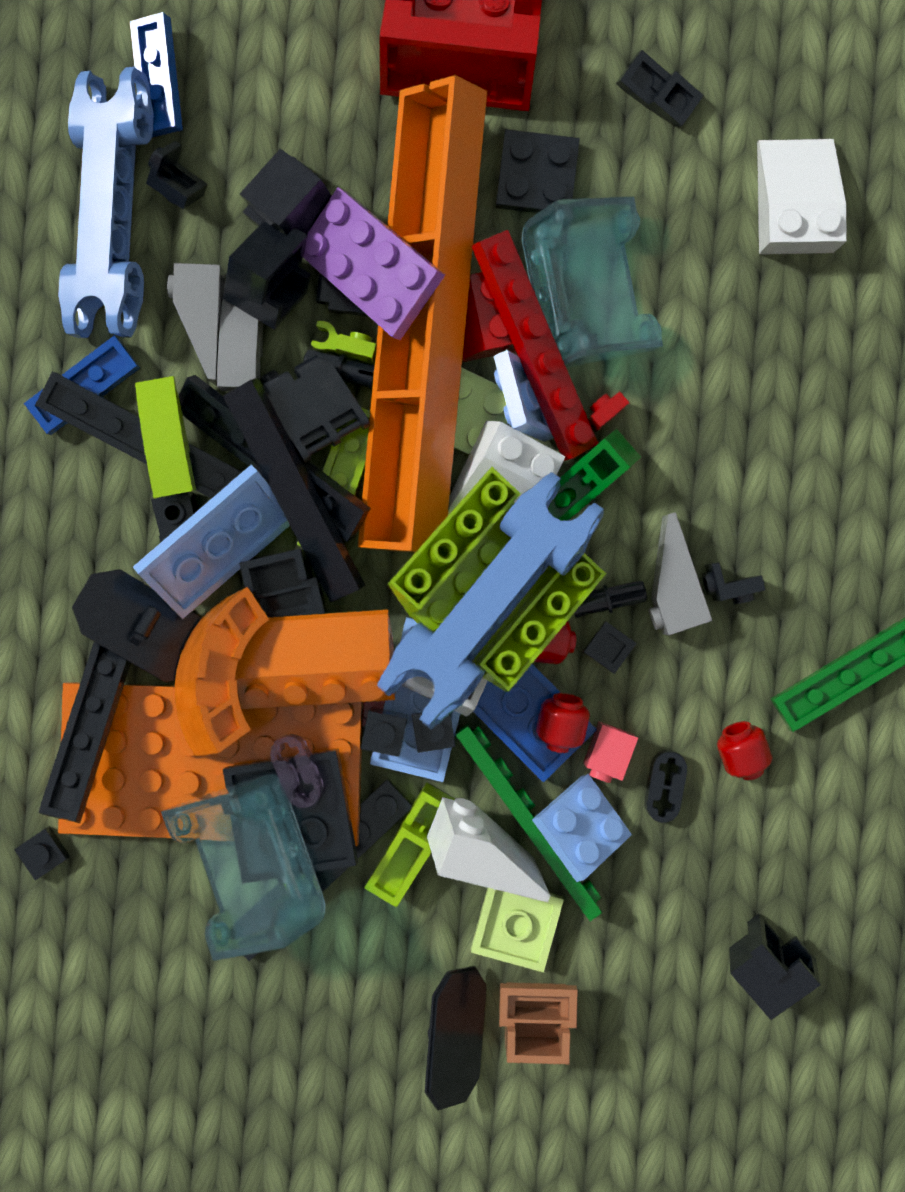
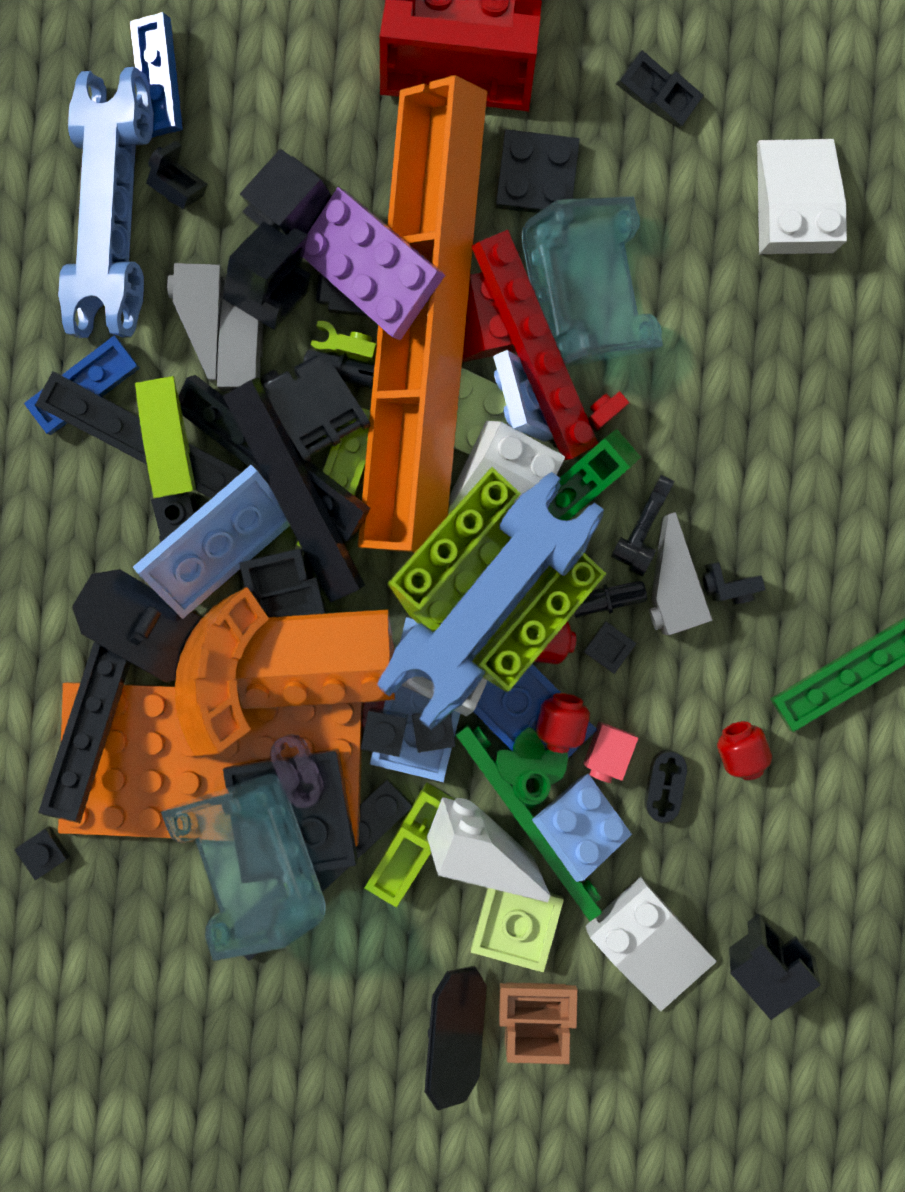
(533, 762): none -> green plate
(633, 551): none -> black brick
(649, 944): none -> white slope

